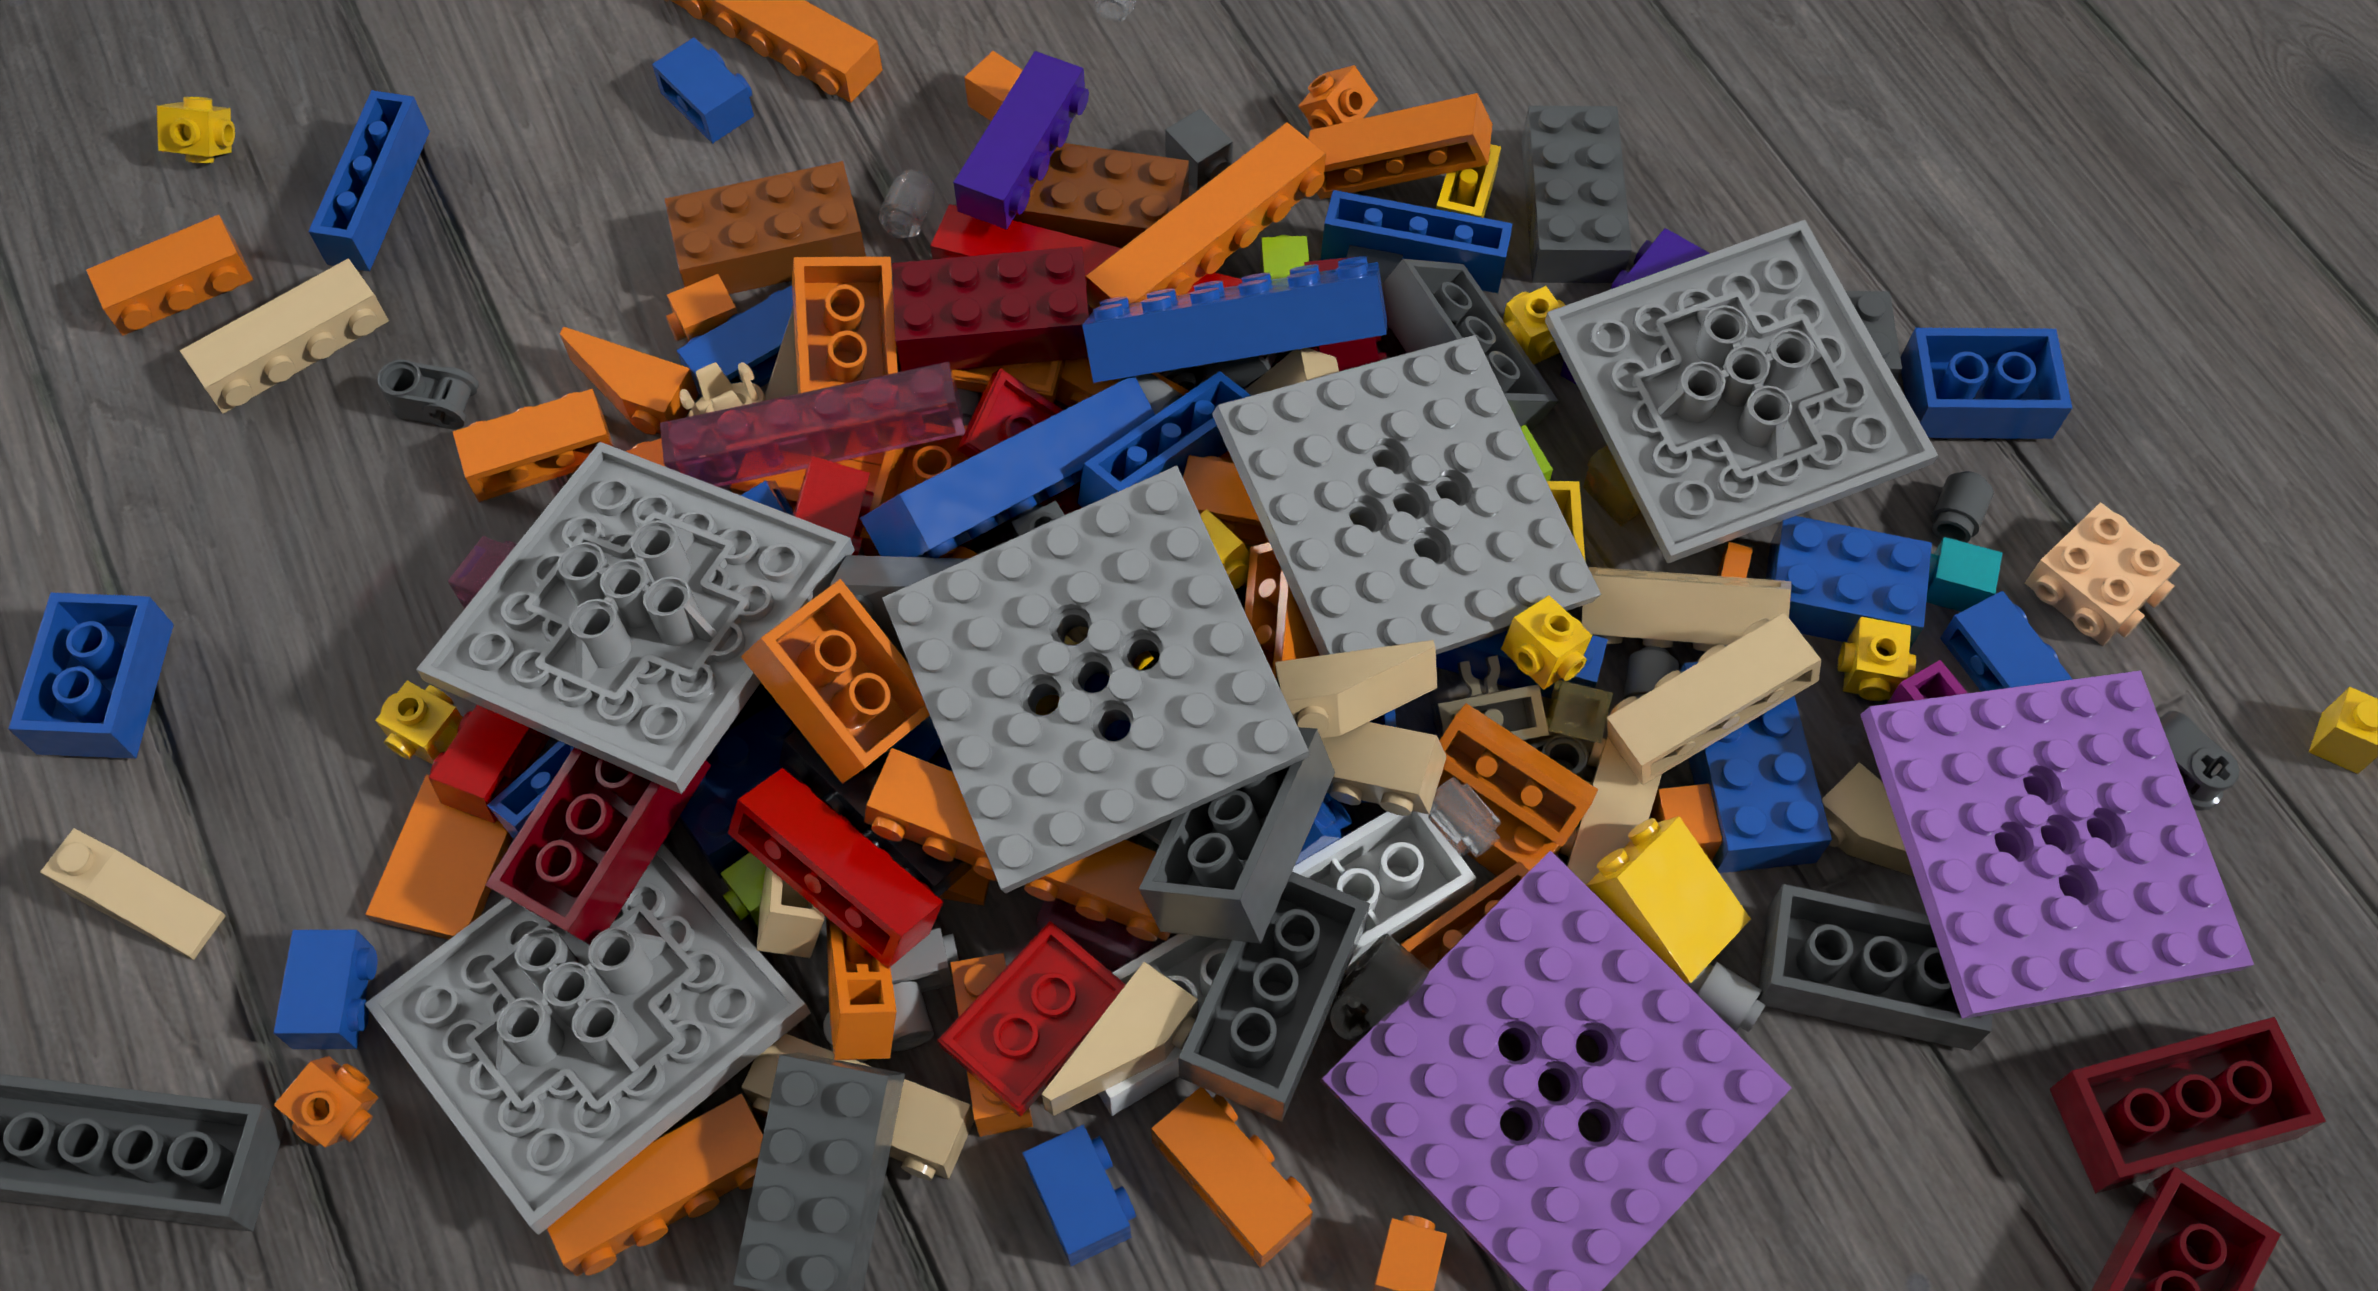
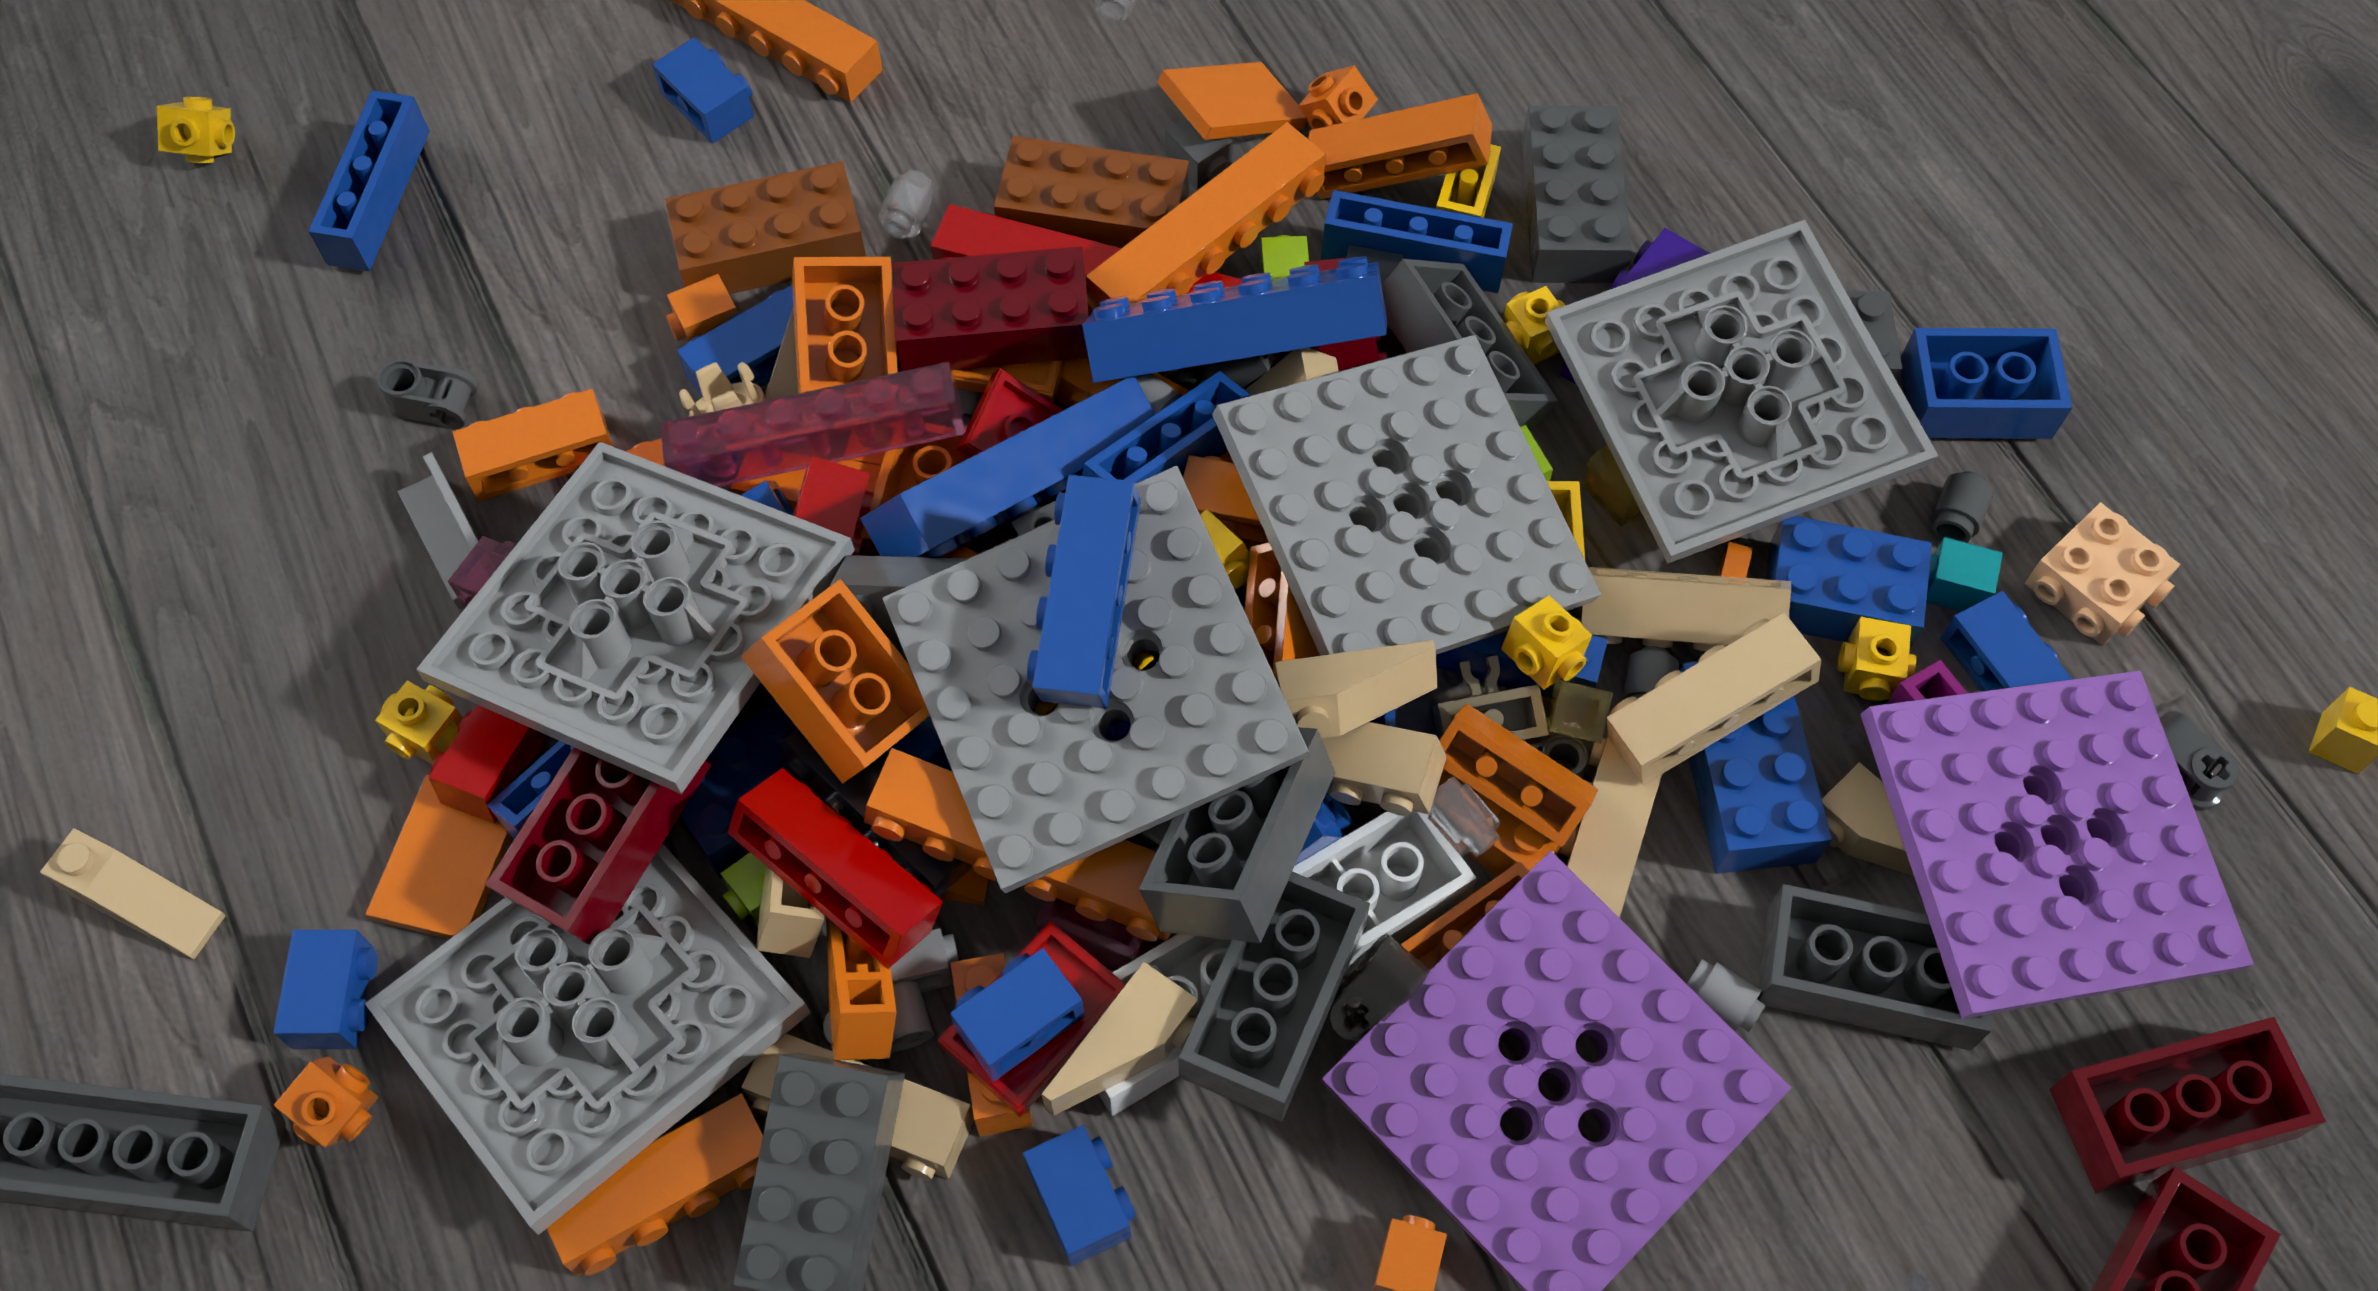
(92, 675): blue brick -> none
(169, 275): orange brick -> none
(285, 336): tan brick -> none
(440, 522): none -> light grey panel
(633, 381): orange slope -> none
(990, 84): orange brick -> none
(1016, 1013): none -> blue brick
(1021, 140): dark purple brick -> none
(1085, 591): none -> blue brick
(1231, 99): none -> orange tile
(1233, 1174): orange brick -> none
(1670, 896): yellow brick -> none
(1695, 808): orange brick -> none

